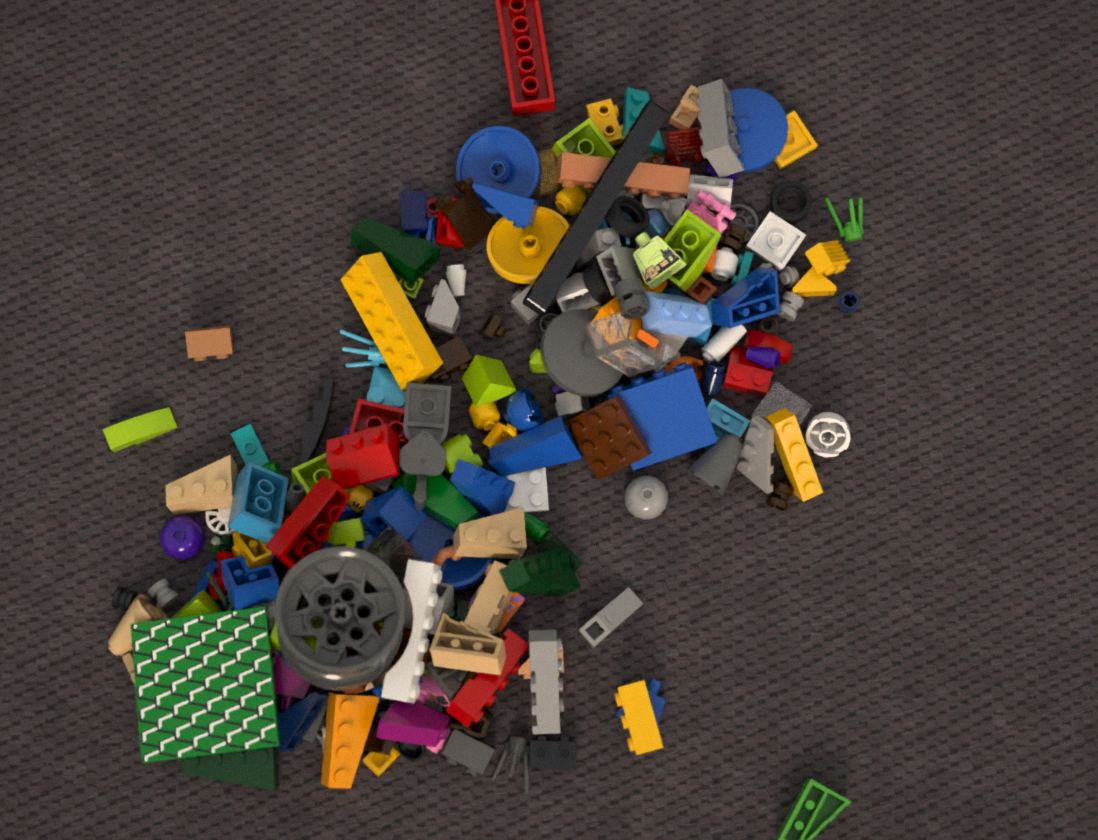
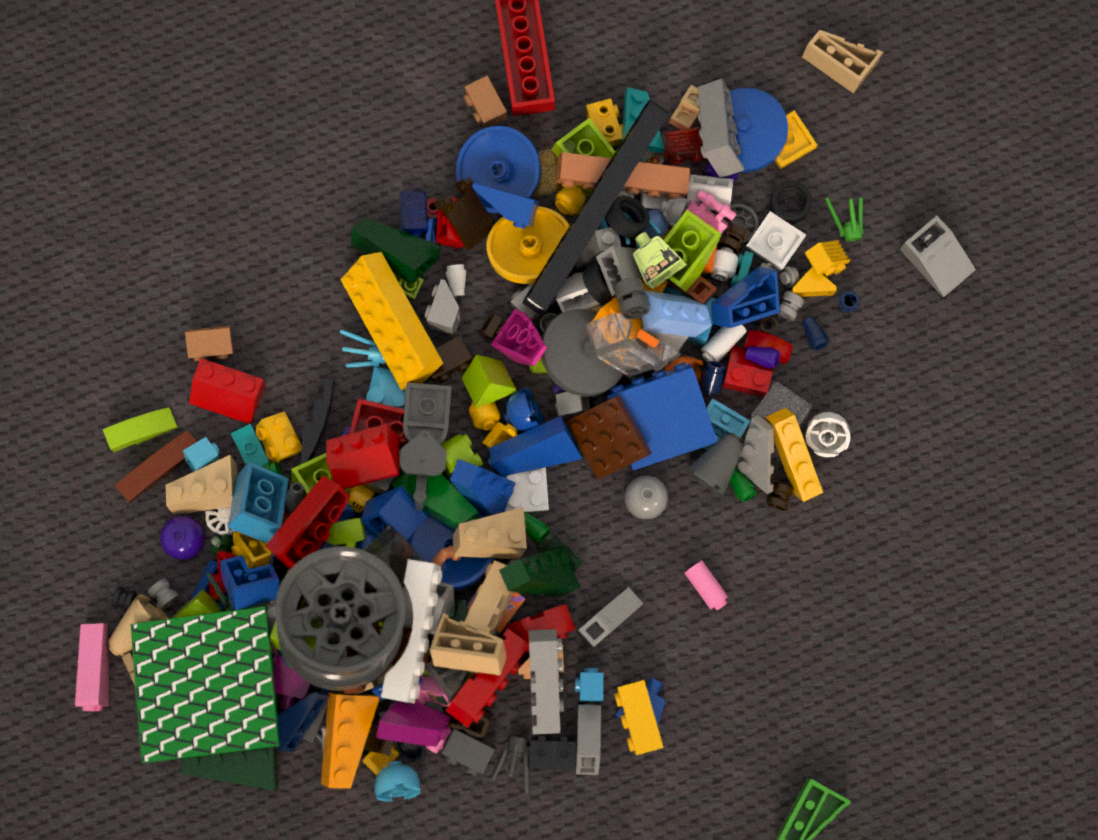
(93, 668): none -> bright pink slope
(155, 467): none -> copper slope
(201, 454): none -> medium azure brick
(226, 391): none -> red slope
(278, 437): none -> yellow bracket
(397, 781): none -> medium azure cylinder
(485, 102): none -> medium nougat brick
(520, 340): none -> dark pink wedge
(552, 619): none -> red brick
(588, 739): none -> light grey slope
(589, 685): none -> dark azure brick
(707, 586): none -> bright pink brick
(742, 486): none -> green cone
(815, 334): none -> dark blue cone
(841, 60): none -> tan wedge
(938, 256): none -> light grey slope

